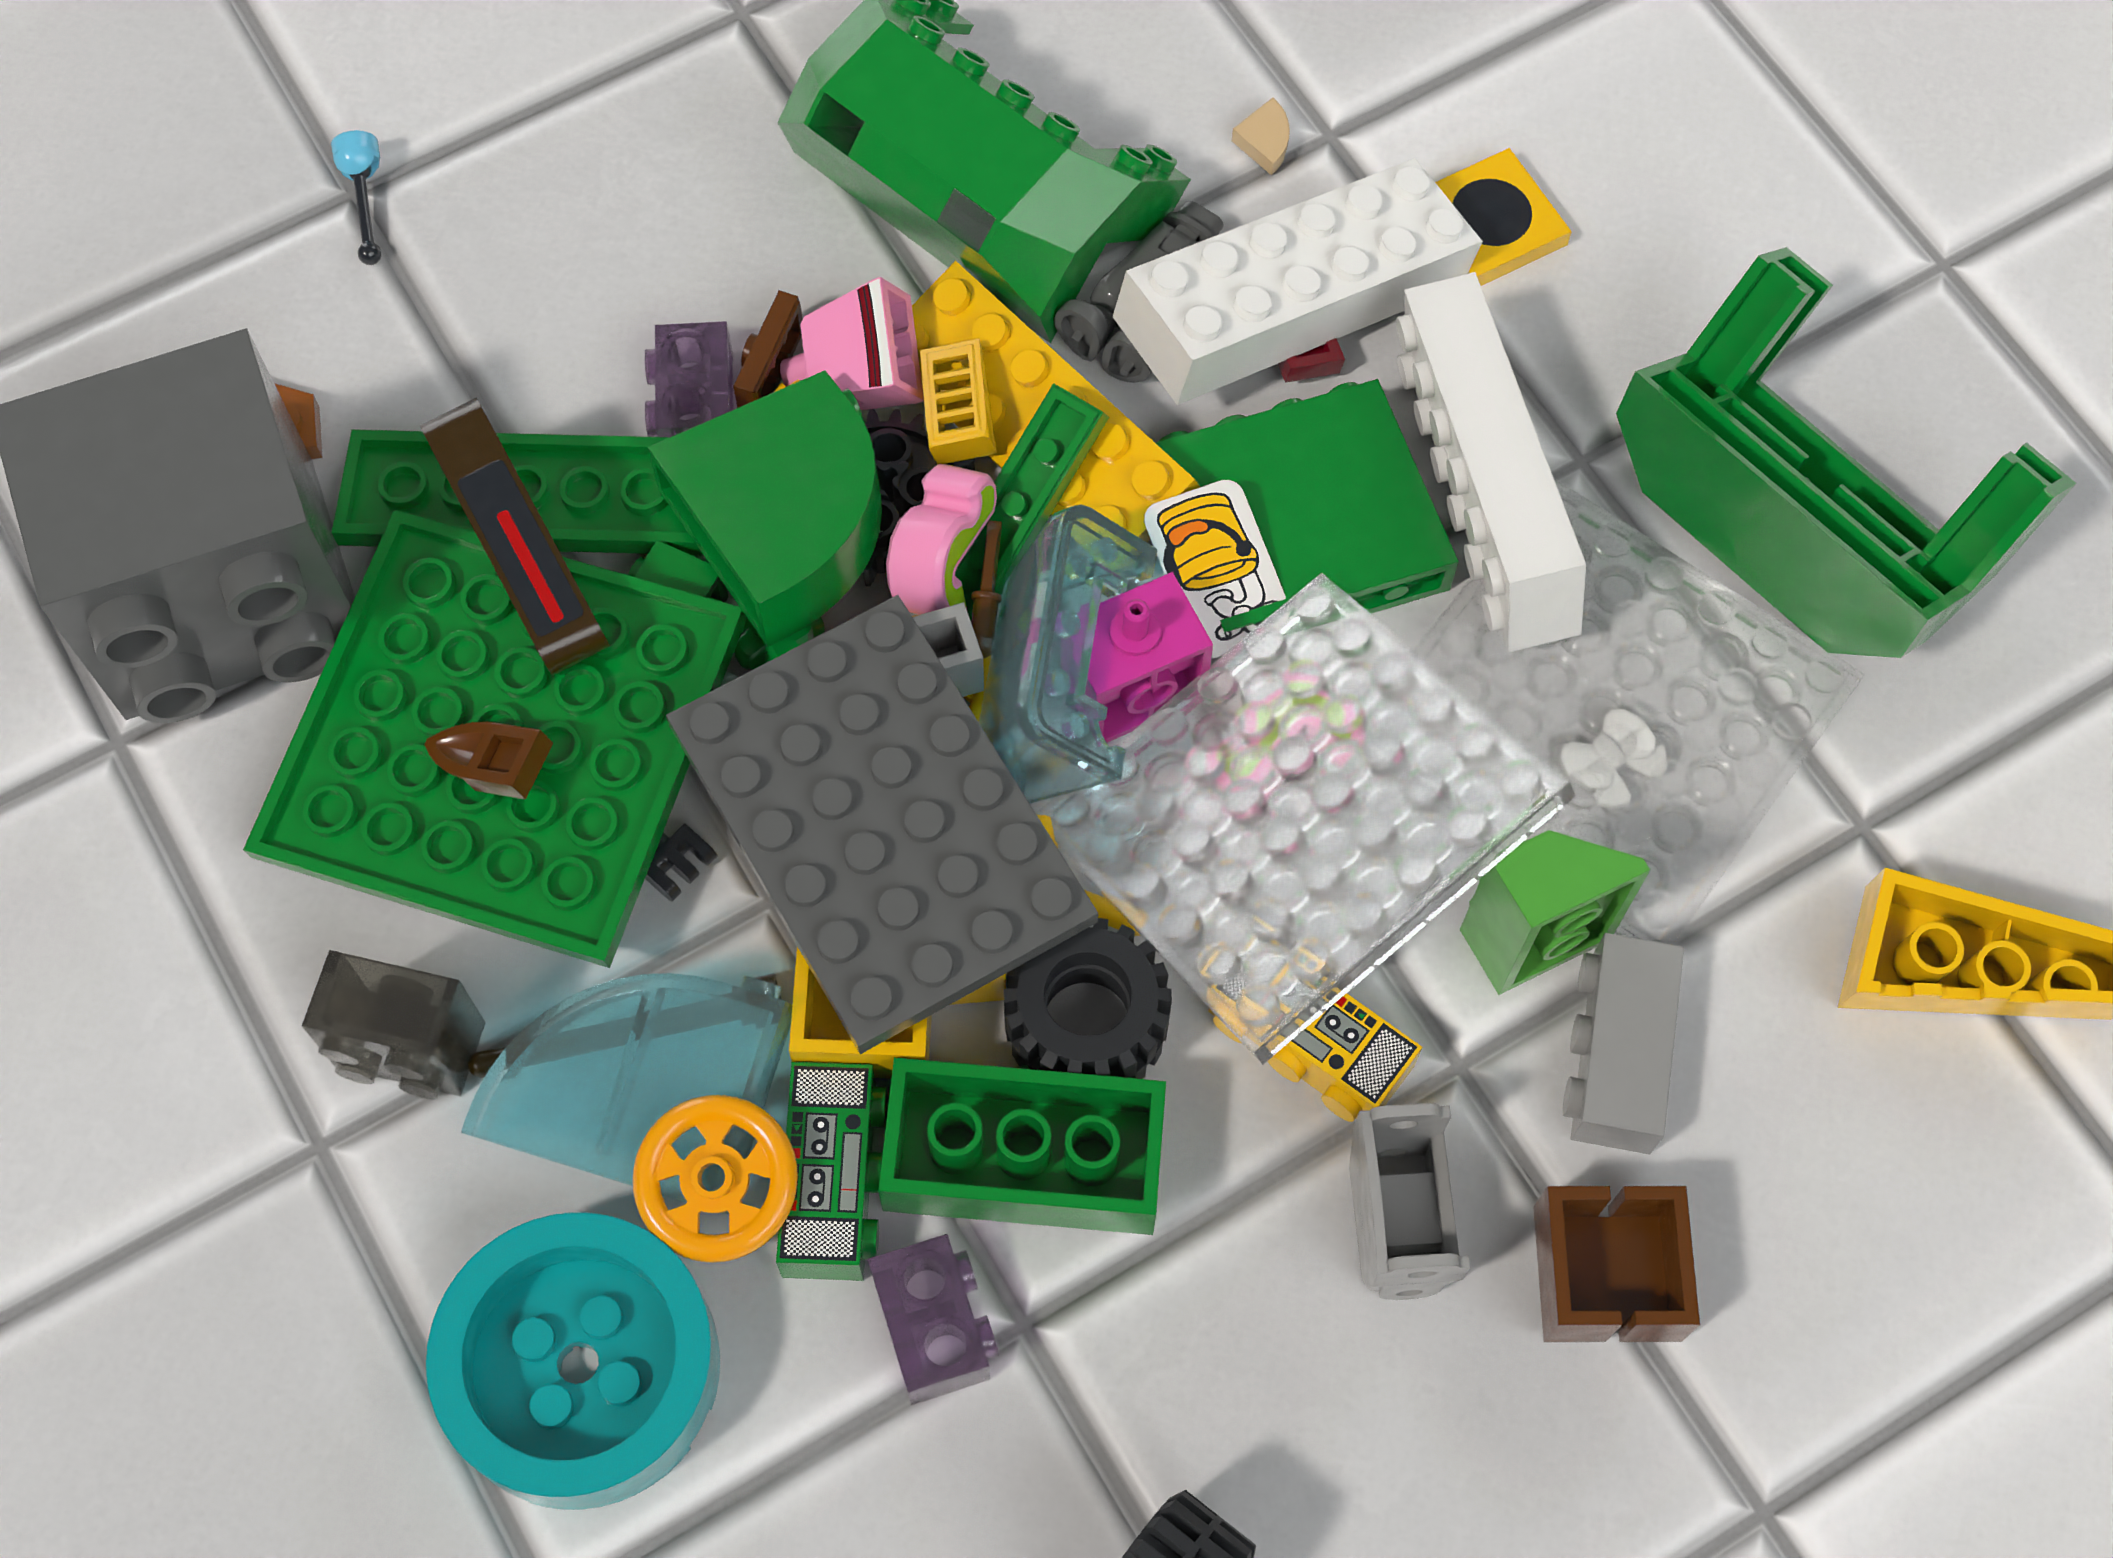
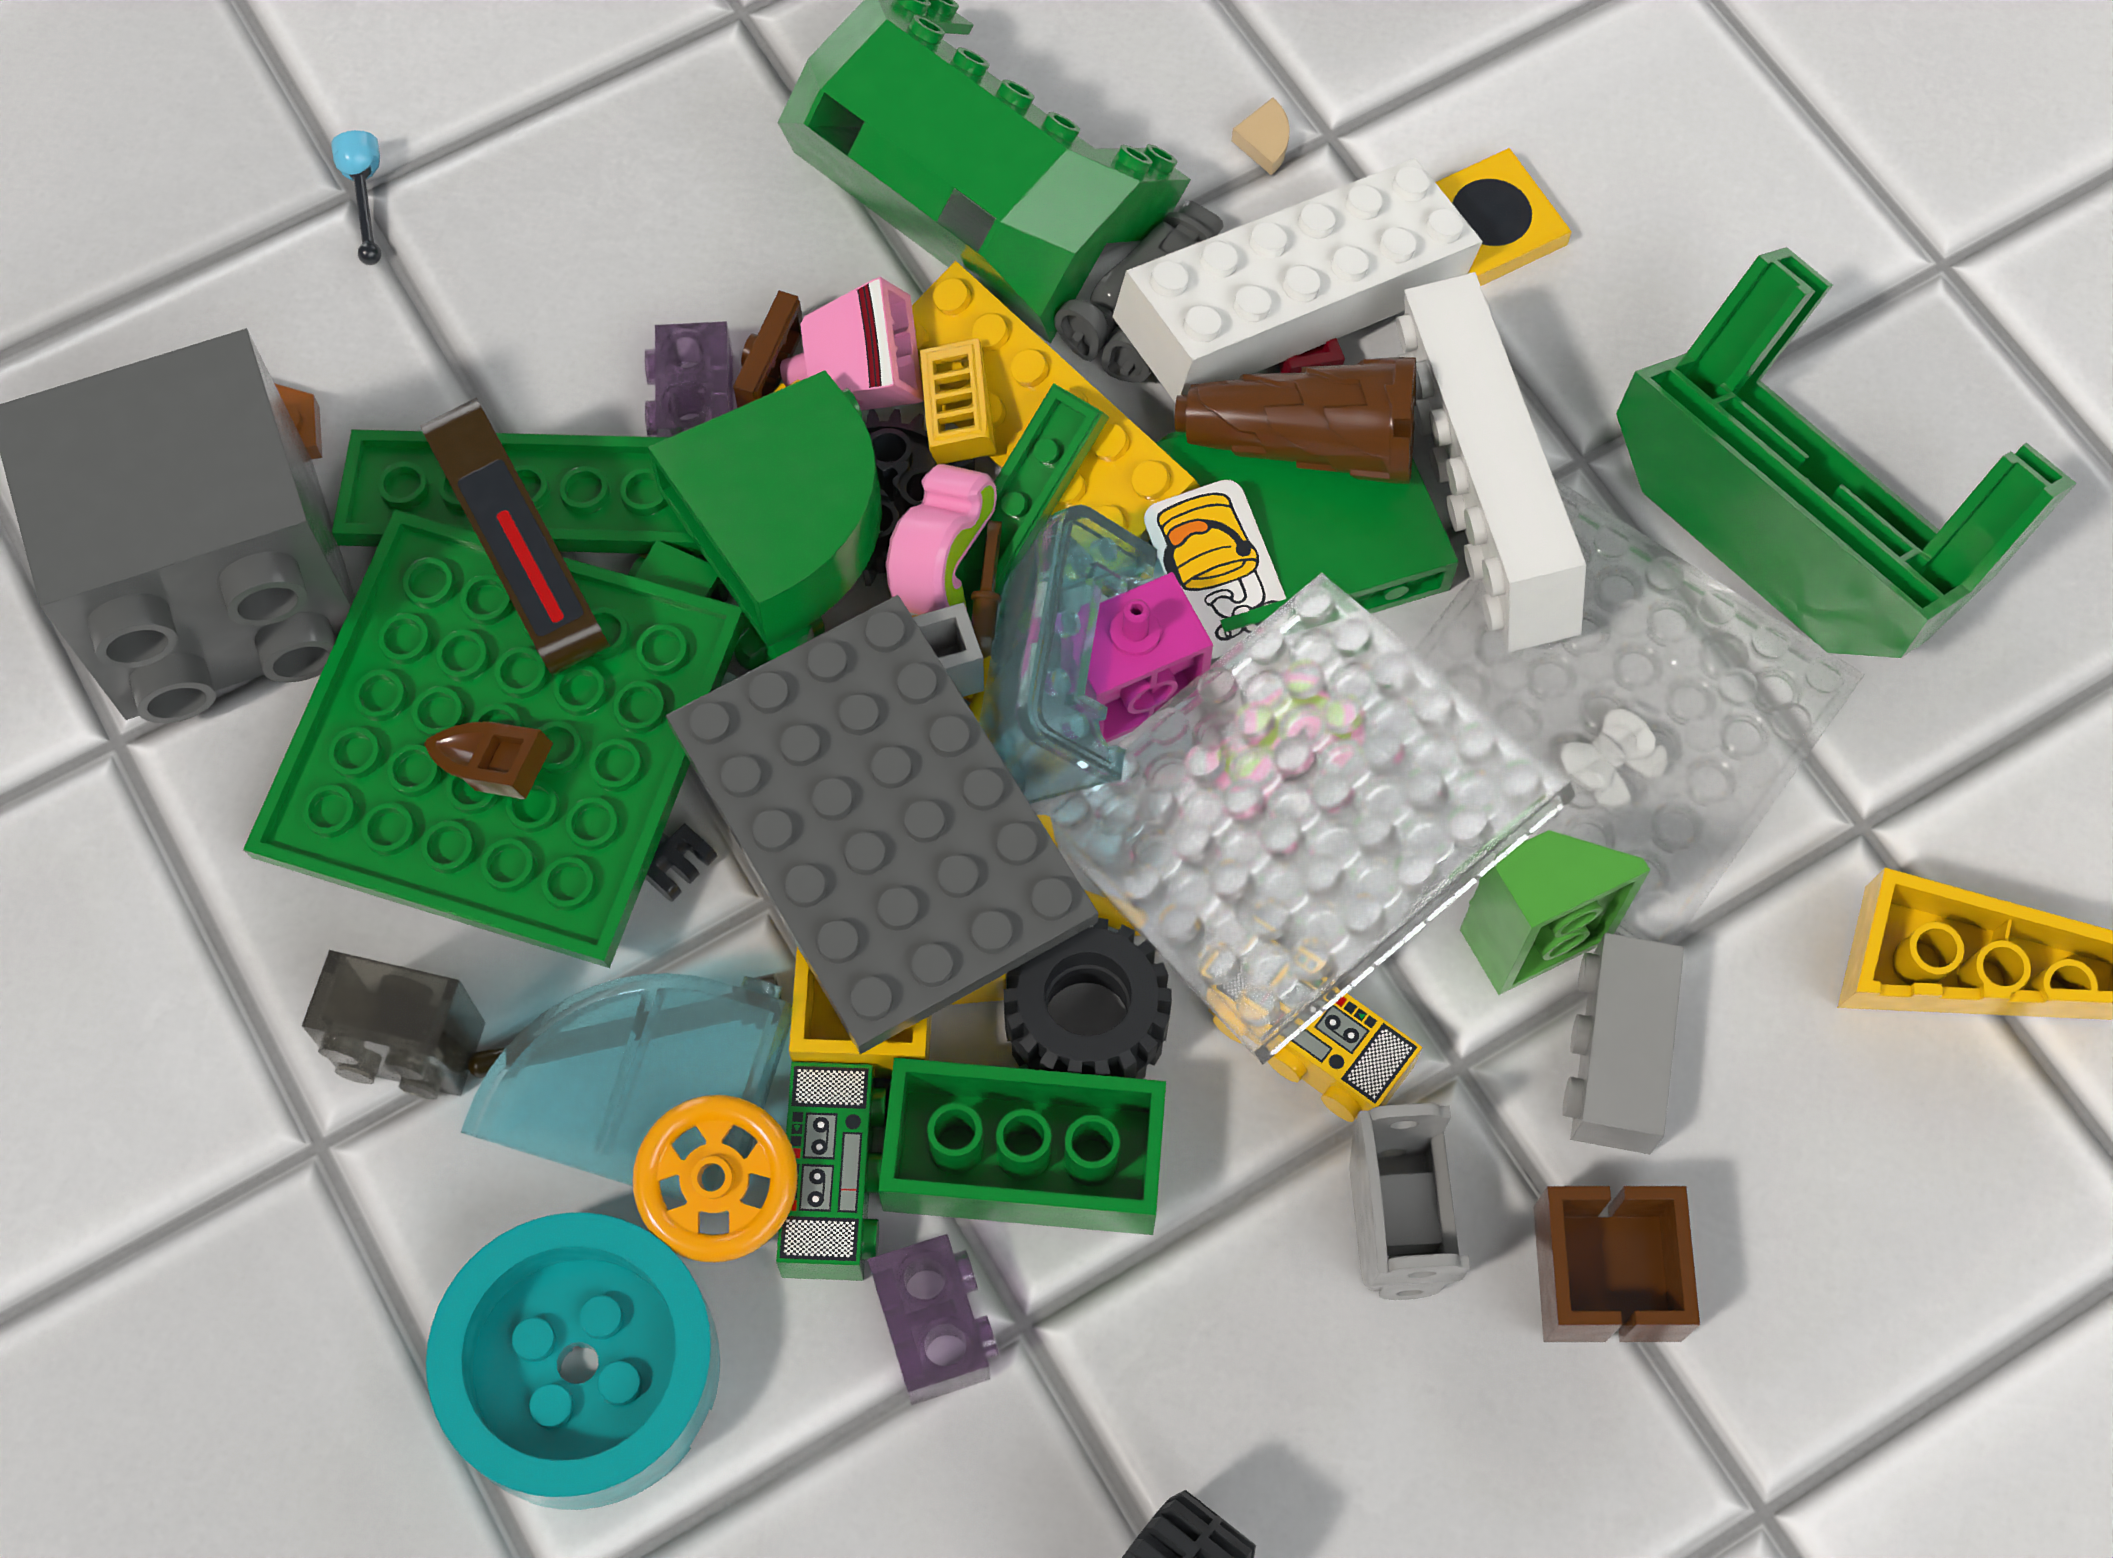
(1322, 419): none -> reddish brown cone

